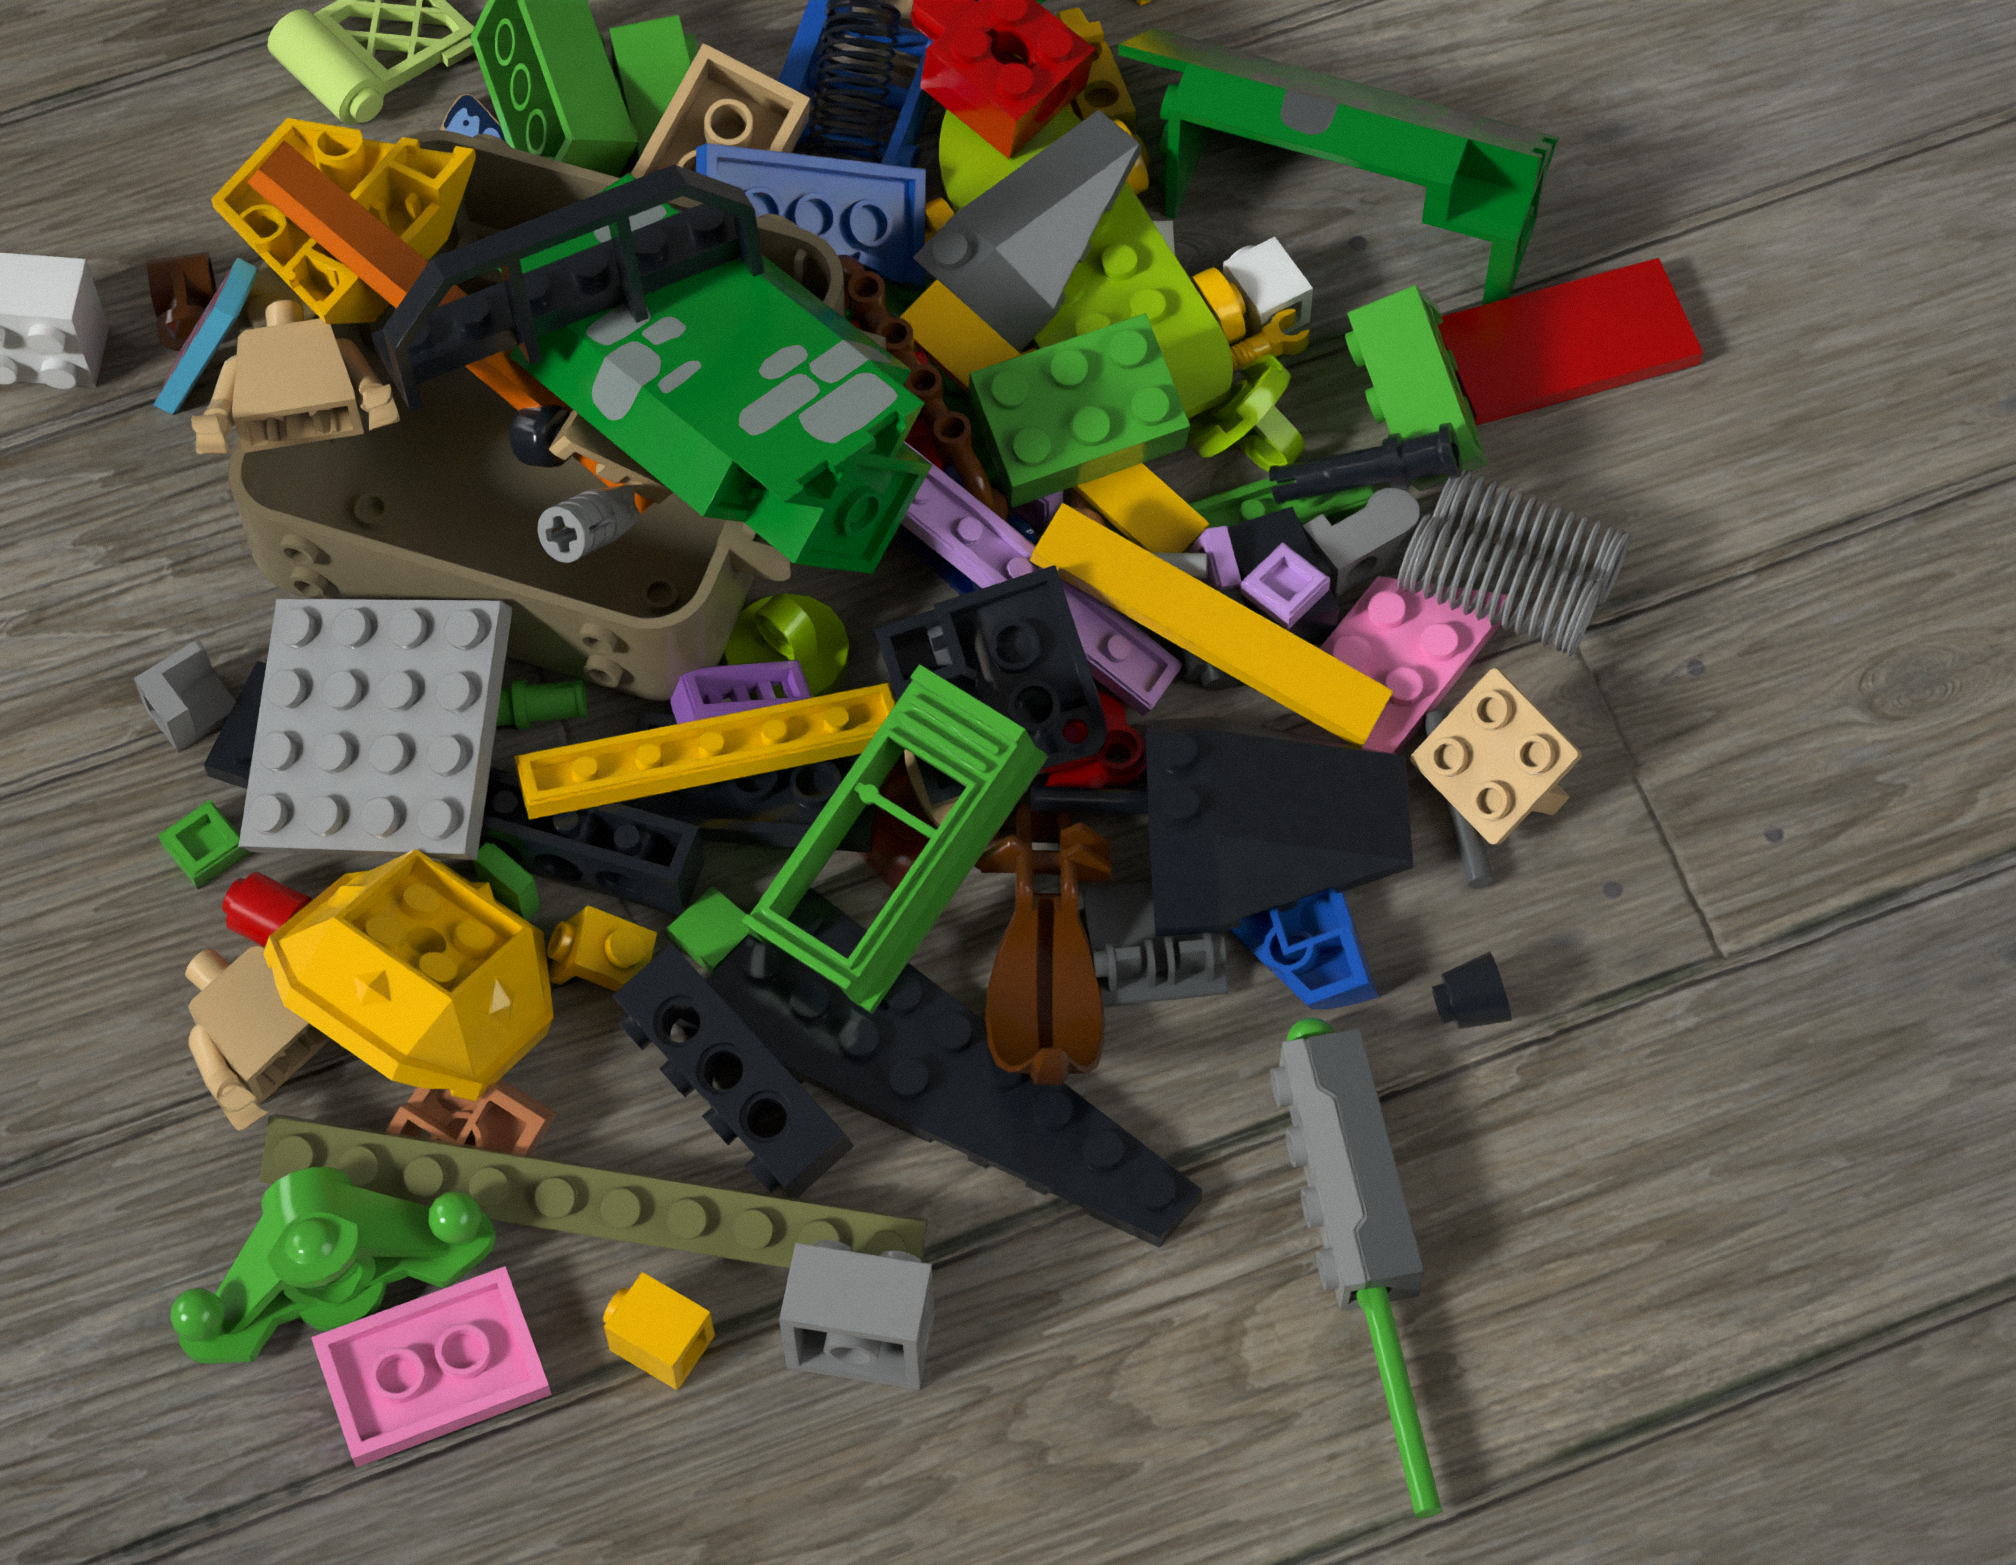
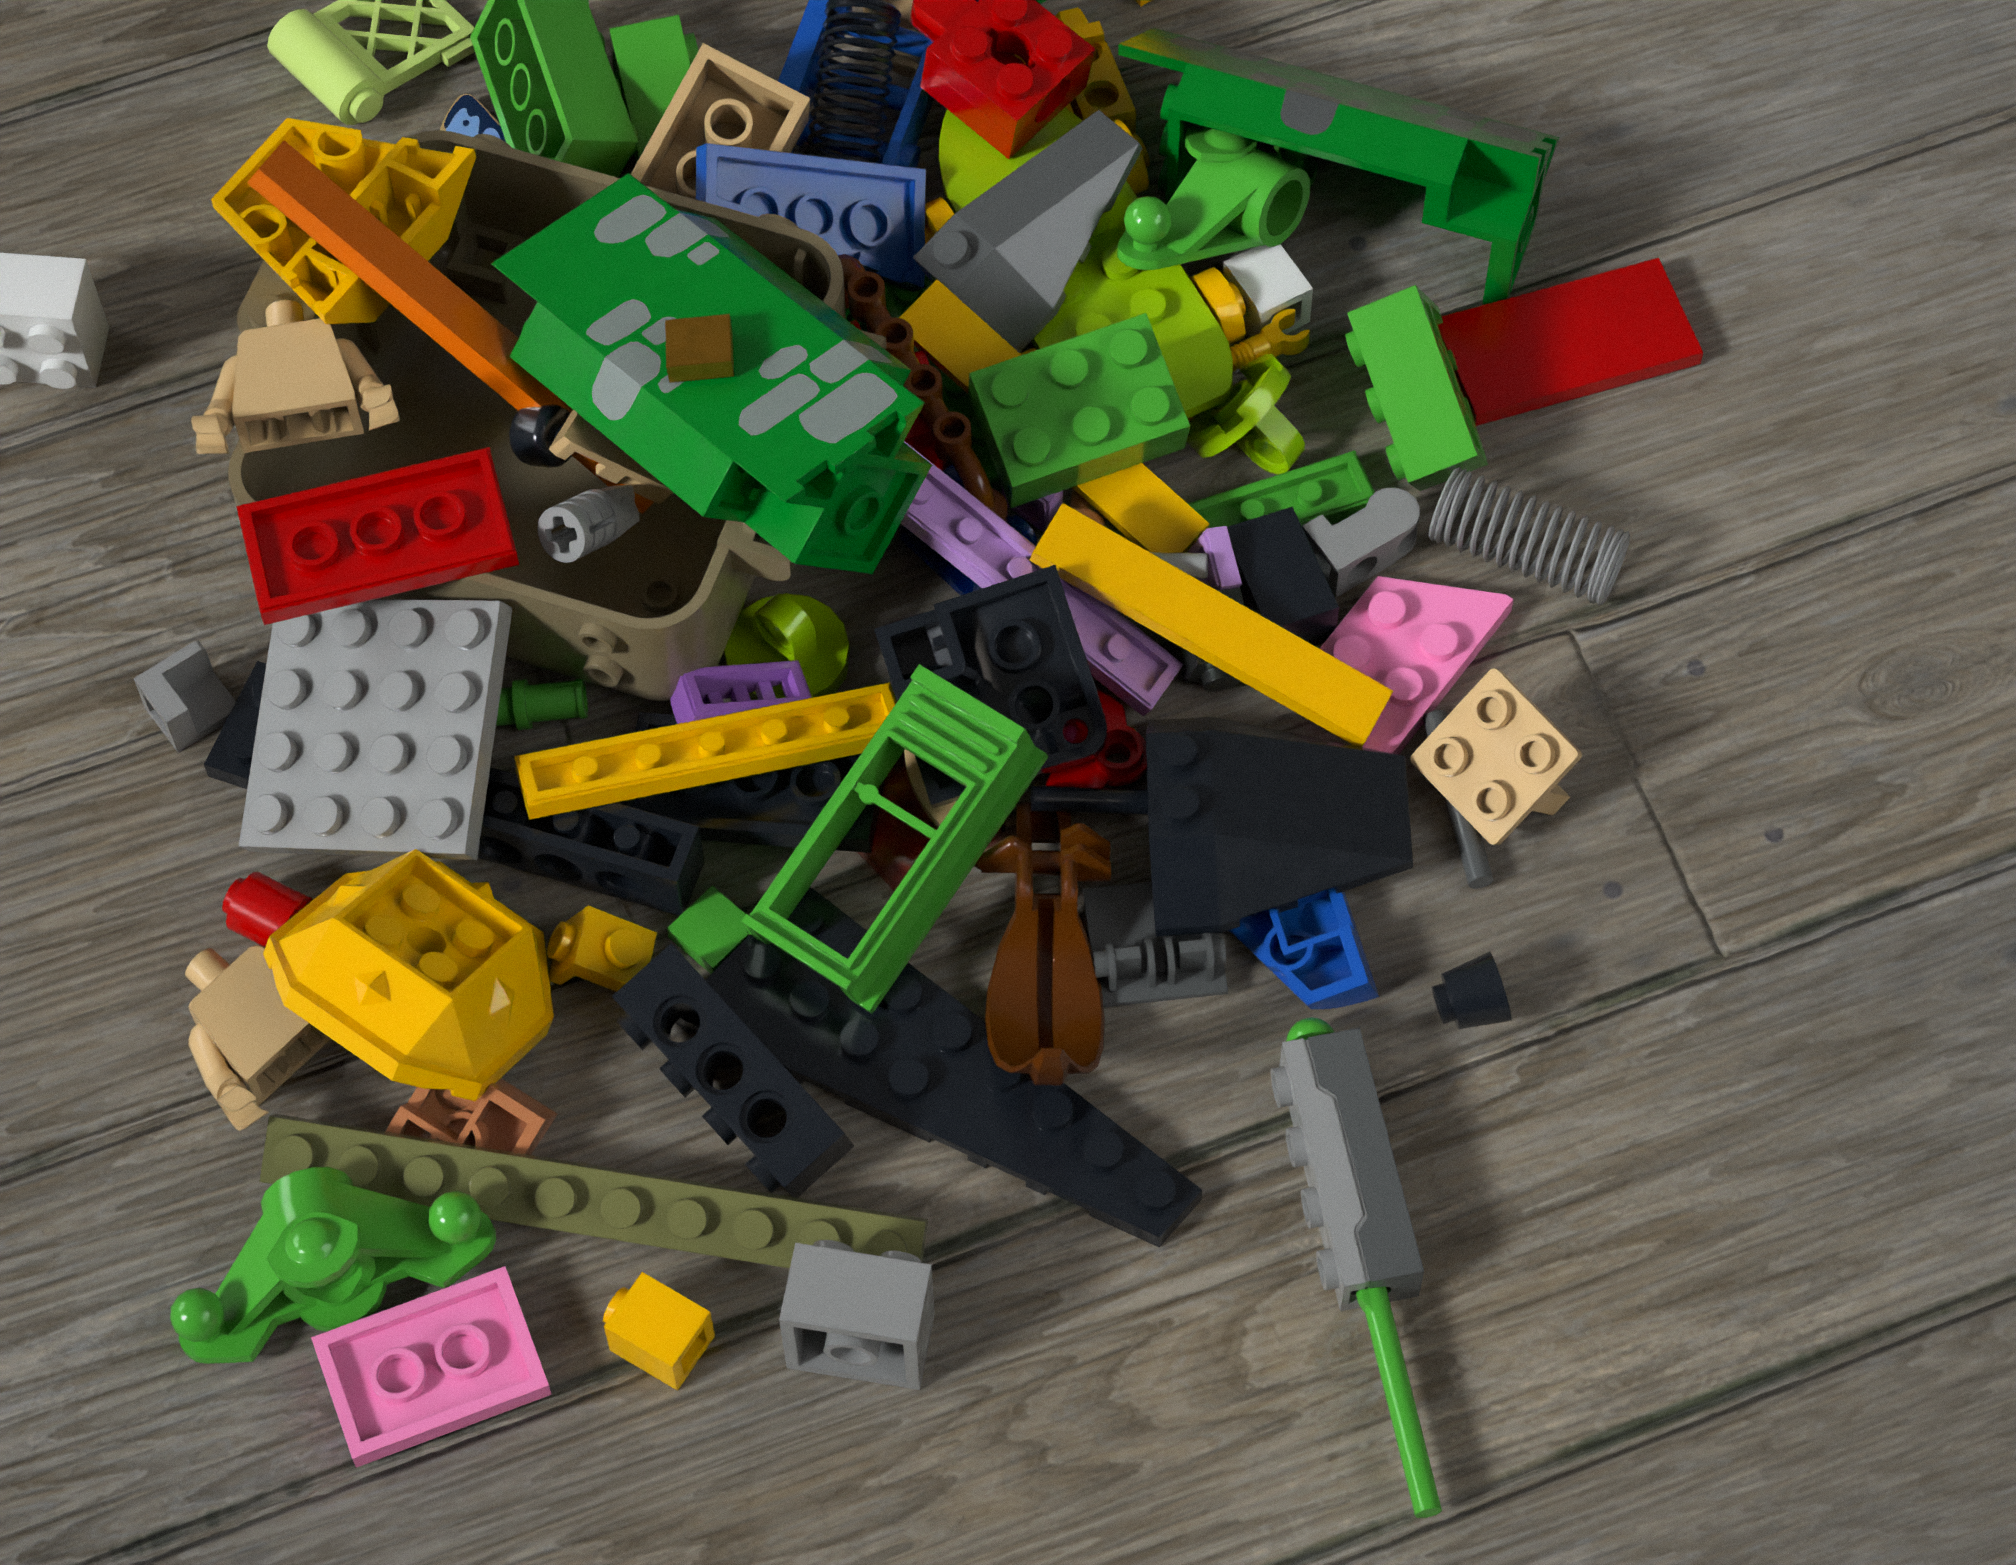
(180, 294): reddish brown piece -> none
(203, 844): bright green tile -> none
(206, 336): medium azure tile -> none
(377, 536): none -> red tile
(433, 340): black plate -> none
(507, 880): bright green tile -> none
(699, 348): none -> pearl gold tile
(1223, 205): none -> bright green piece
(1285, 586): lavender tile -> none
(1394, 462): black pin -> none
(1417, 555): light grey piece -> none

